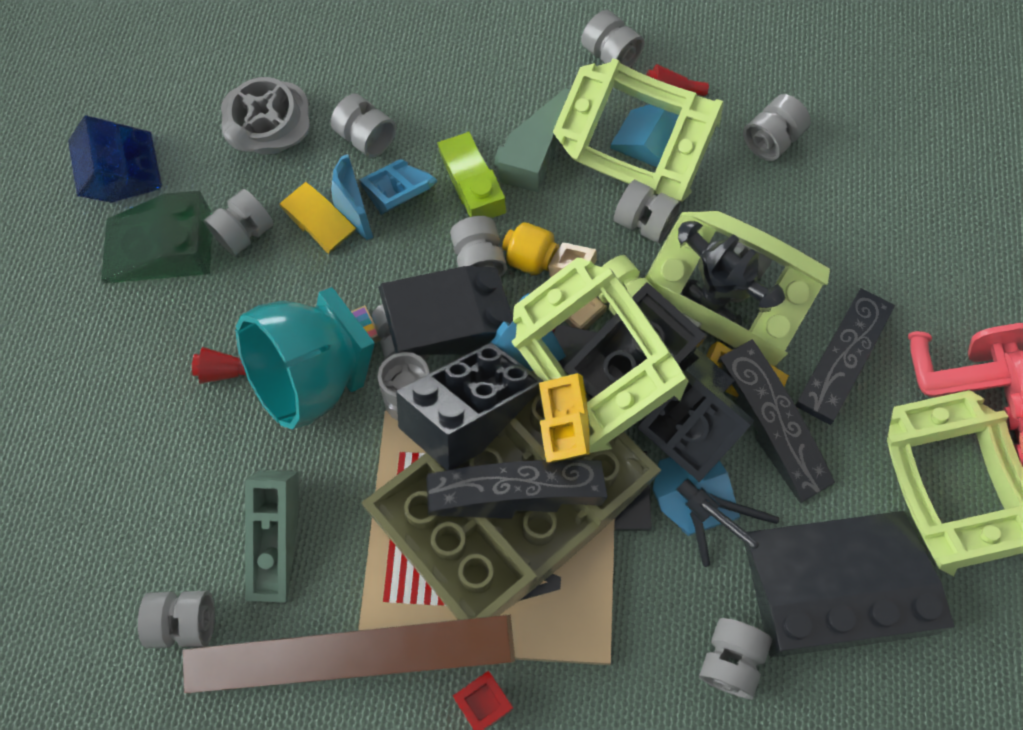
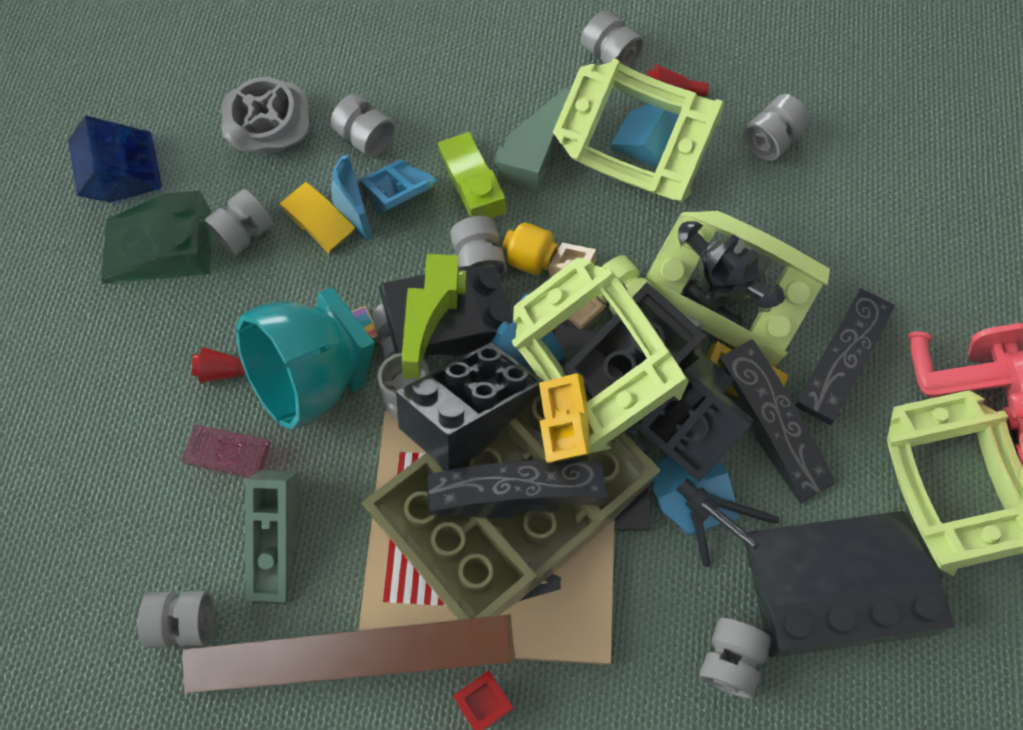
(225, 451): none -> clear pink plate
(428, 306): none -> lime slope
(635, 205): light grey wheel -> none

